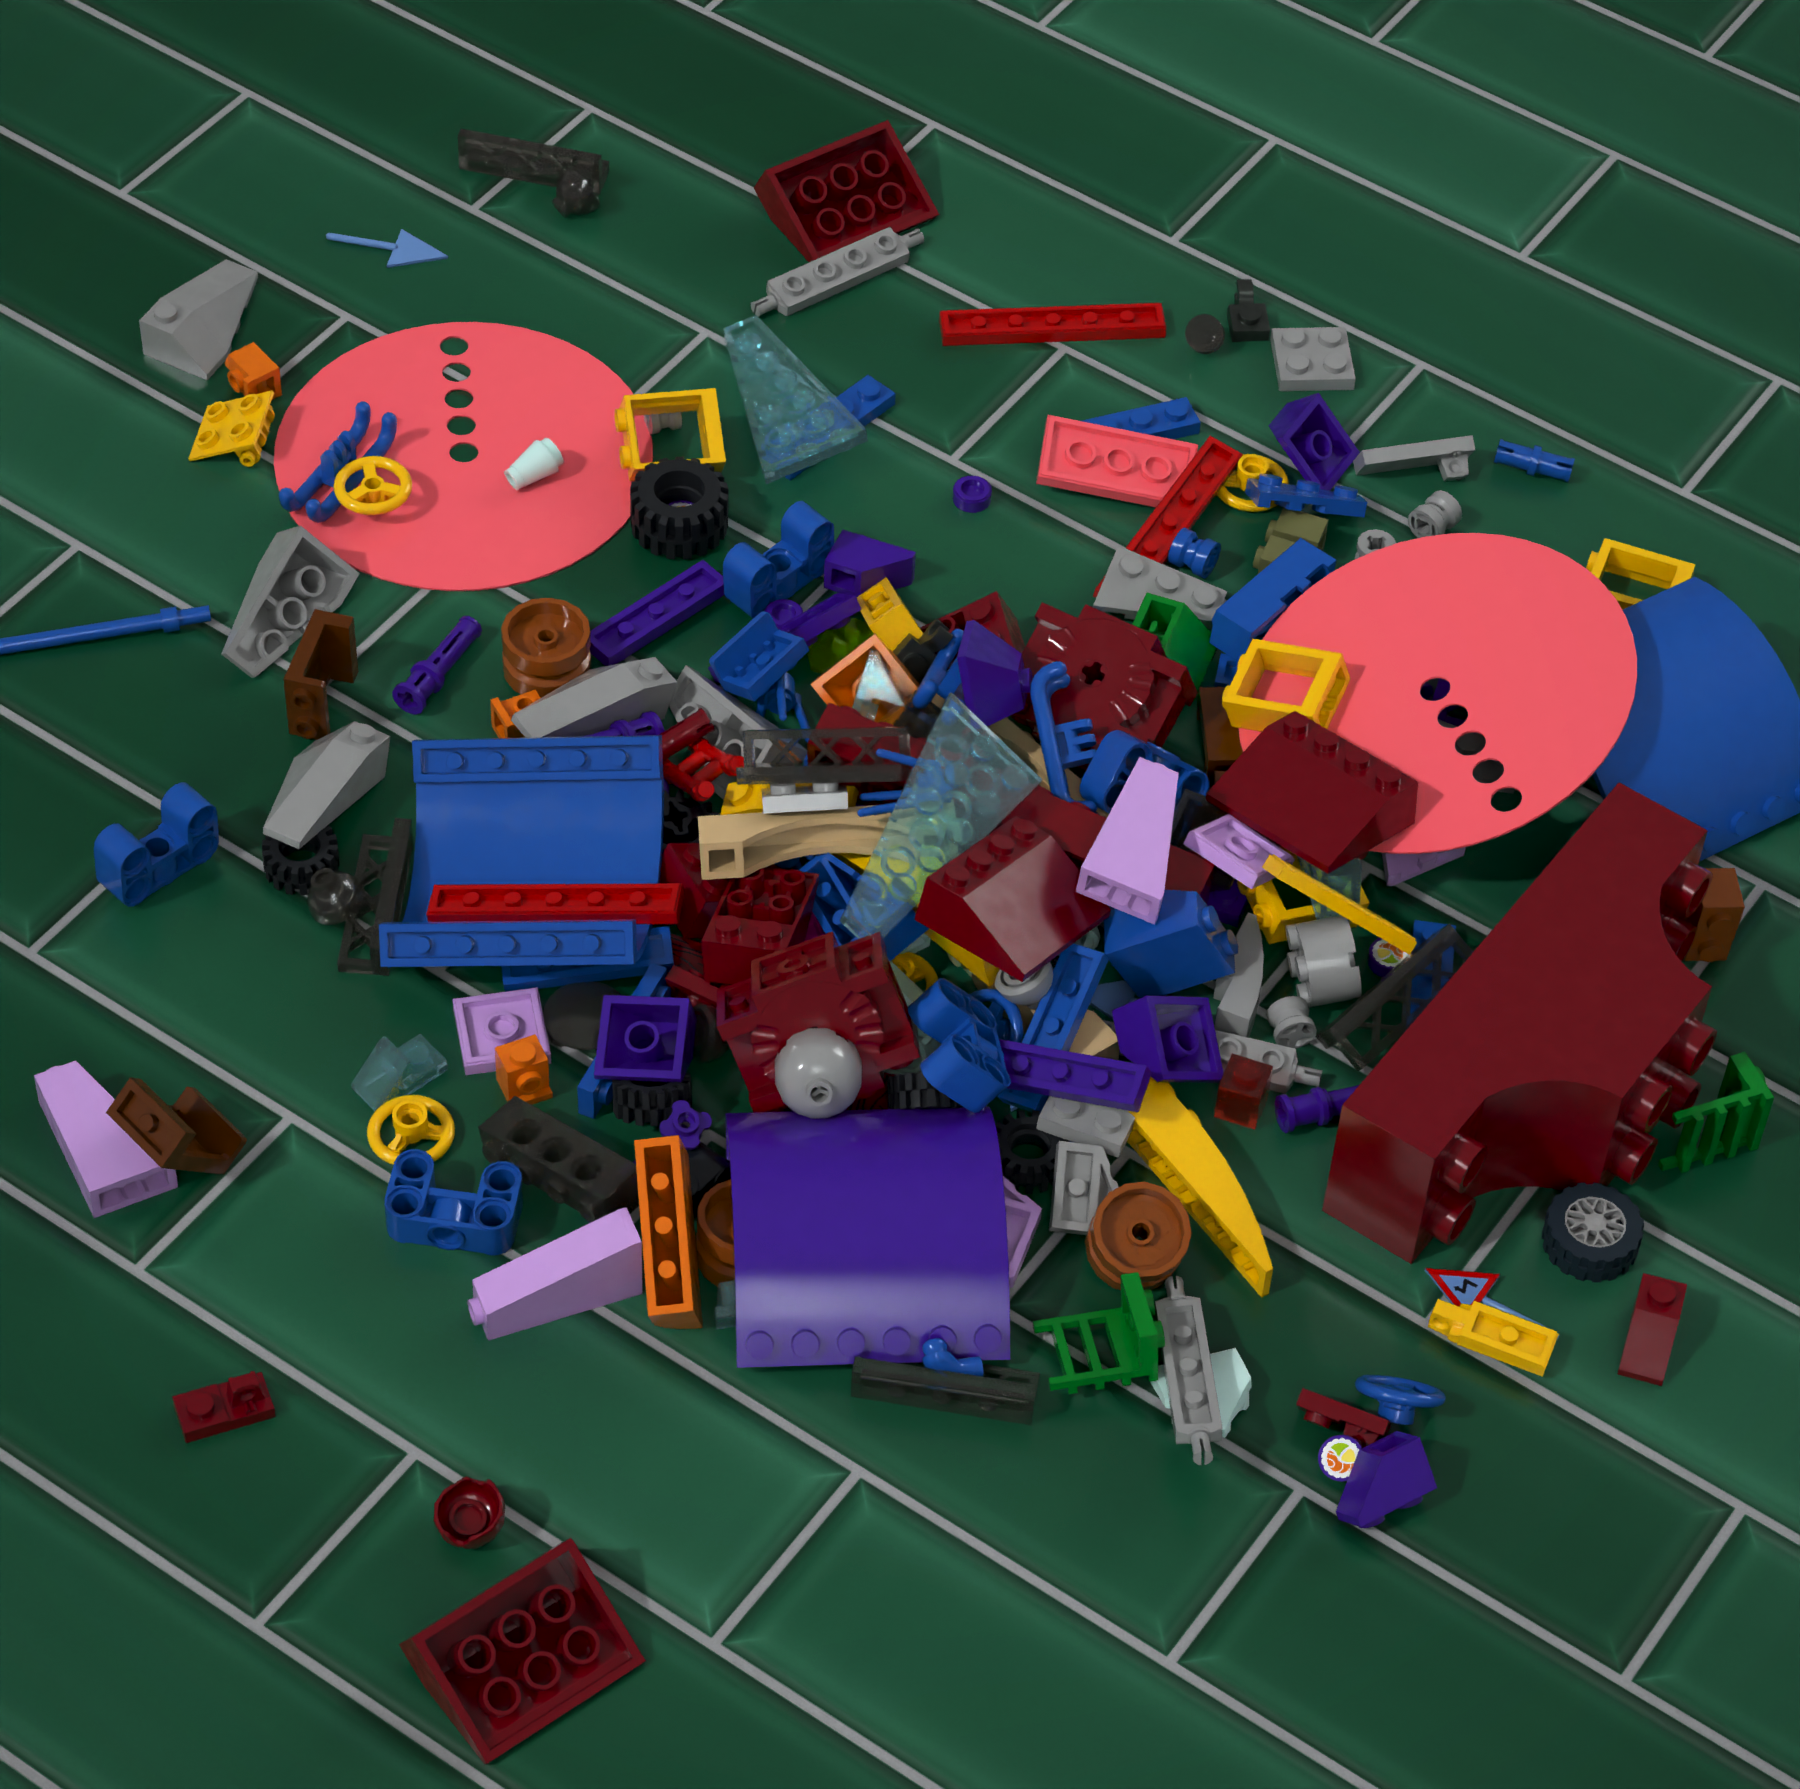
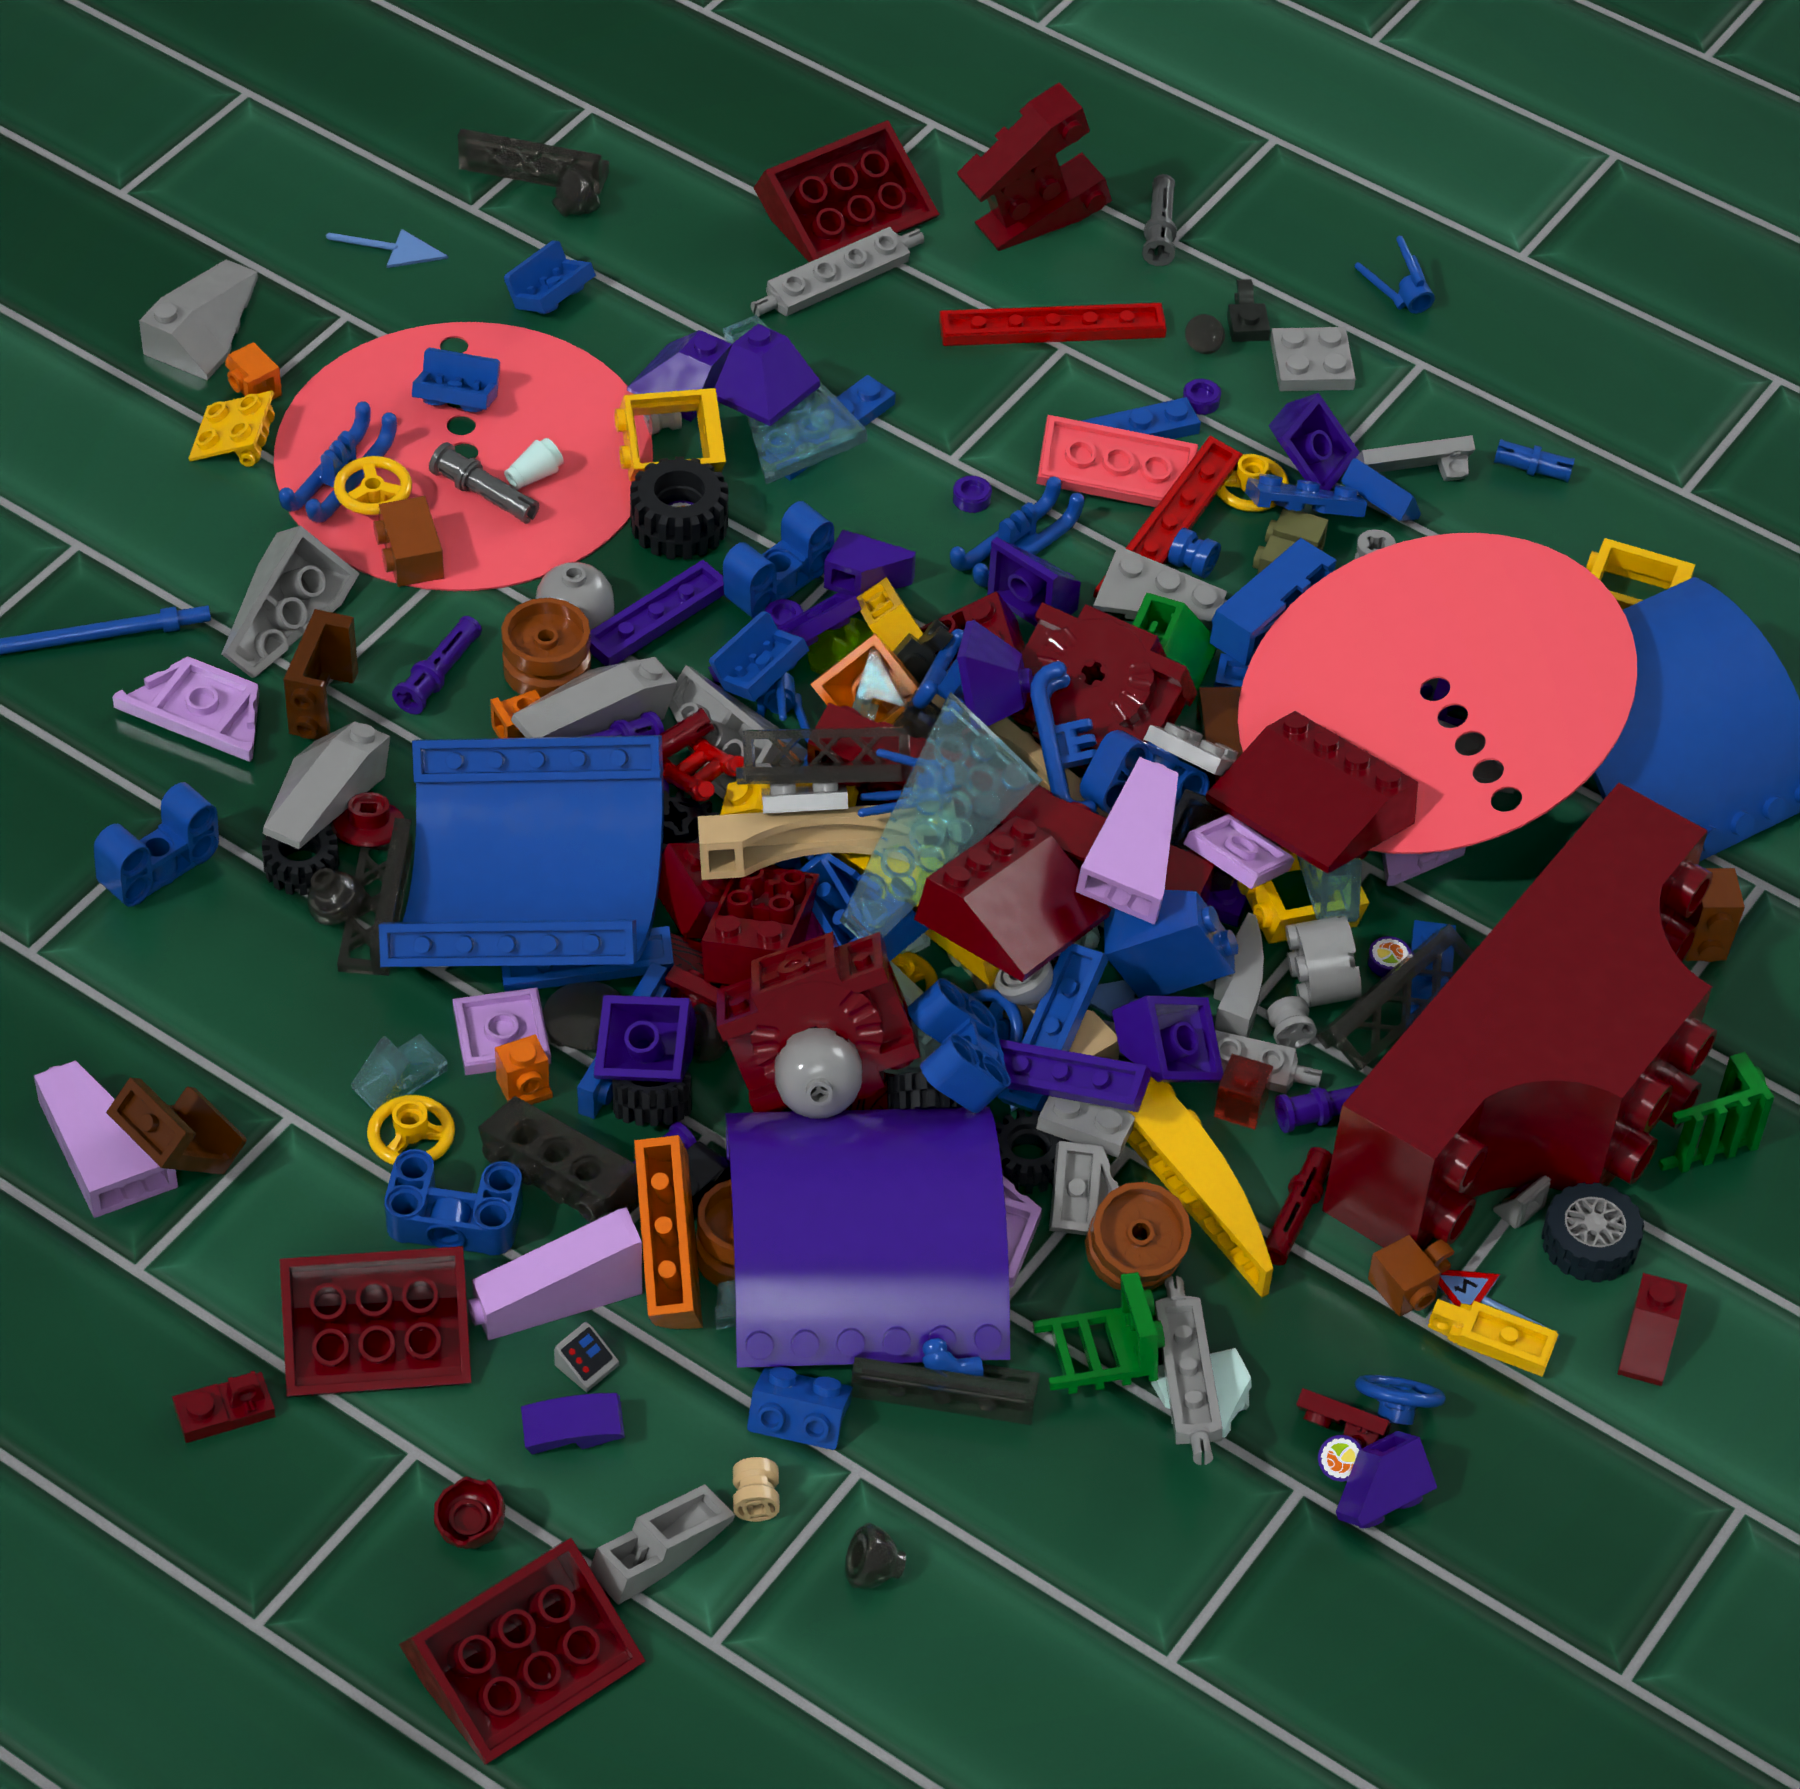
(199, 705): none -> lavender wing
(366, 821): none -> dark red piece
(375, 1321): none -> dark red slope
(409, 541): none -> dark orange brick
(457, 380): none -> blue bracket
(469, 475): none -> dark grey pin
(528, 902): red tile -> none
(546, 279): none -> blue bracket
(572, 1419): none -> dark purple slope
(582, 587): none -> light grey cylinder
(584, 1357): none -> slope
(659, 1543): none -> light grey slope
(683, 1113): dark purple plate -> none
(684, 365): none -> dark purple slope
(756, 1496): none -> tan wheel
(764, 376): none -> dark purple slope
(799, 1407): none -> blue bracket
(872, 1558): none -> clear smoke brick
(1021, 531): none -> blue piece
(1023, 177): none -> dark red wedge
(1029, 580): none -> dark purple slope
(1160, 228): none -> dark grey pin
(1186, 744): none -> light grey plate
(1203, 395): none -> dark purple tile
(1314, 1169): none -> dark red pin
(1321, 701): yellow window -> none
(1339, 903): yellow tile -> none
(1381, 491): none -> blue slope
(1407, 1274): none -> dark orange brick
(1413, 290): none -> blue plant
(1435, 516): light grey wheel -> none
(1523, 1201): none -> light grey slope

